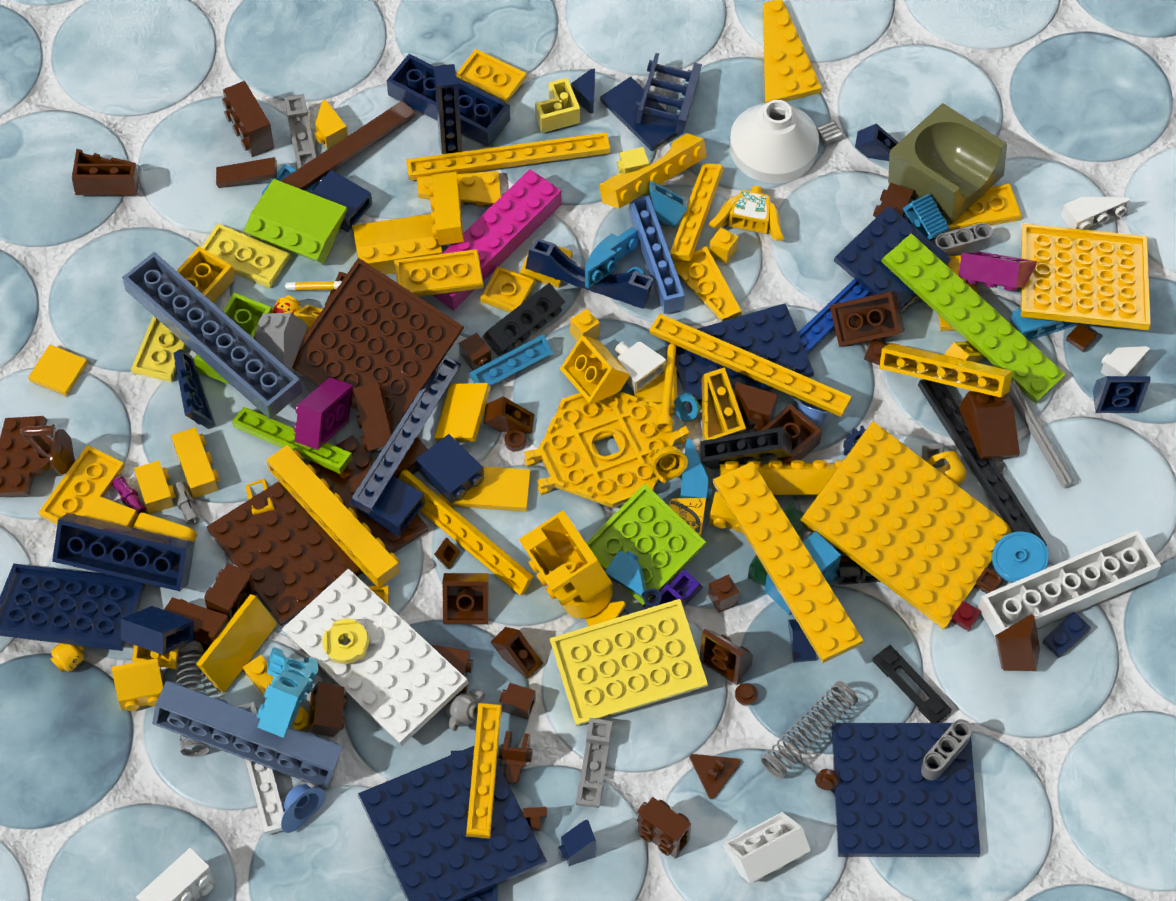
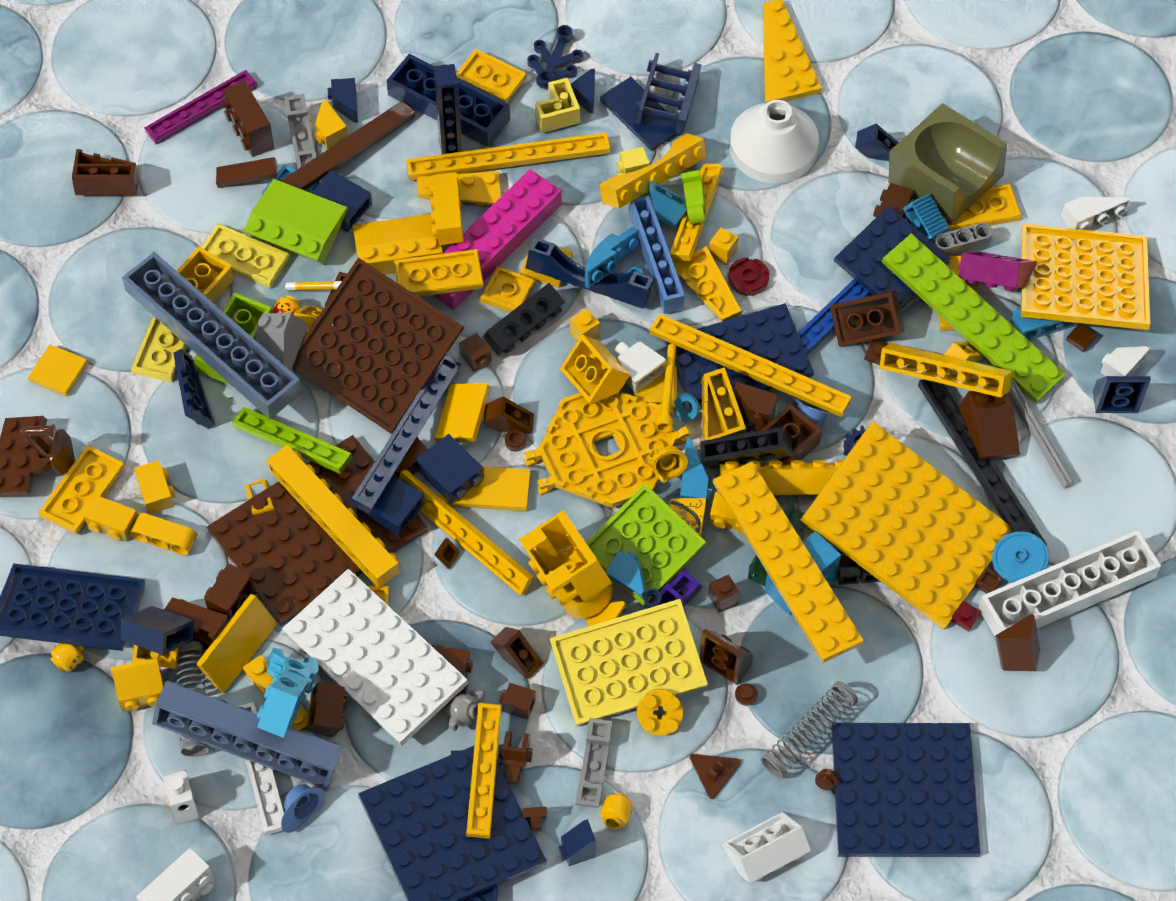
(123, 551): dark blue brick -> none
(128, 495): magenta pin -> none
(180, 793): none -> white torso
(186, 503): light grey pin -> none
(194, 110): none -> magenta tile
(195, 462): yellow brick -> none
(323, 413): magenta brick -> none
(344, 97): none -> dark blue slope
(345, 653): light yellow plate -> none
(372, 416): reddish brown brick -> none
(465, 598): reddish brown slope -> none
(512, 361): dark azure plate -> none
(564, 35): none -> dark blue plant
(616, 810): none -> yellow head
(650, 702): none -> yellow plate
(663, 827): reddish brown brick -> none
(694, 196): none -> lime leg
(748, 276): none -> dark red tile
(750, 212): yellow torso -> none
(800, 645): dark blue slope -> none
(829, 133): light grey tile -> none
(930, 450): light grey slope -> none
(935, 707): black container -> none
(944, 759): light grey beam -> none
(953, 469): yellow helmet -> none
(1066, 634): dark blue plate -> none

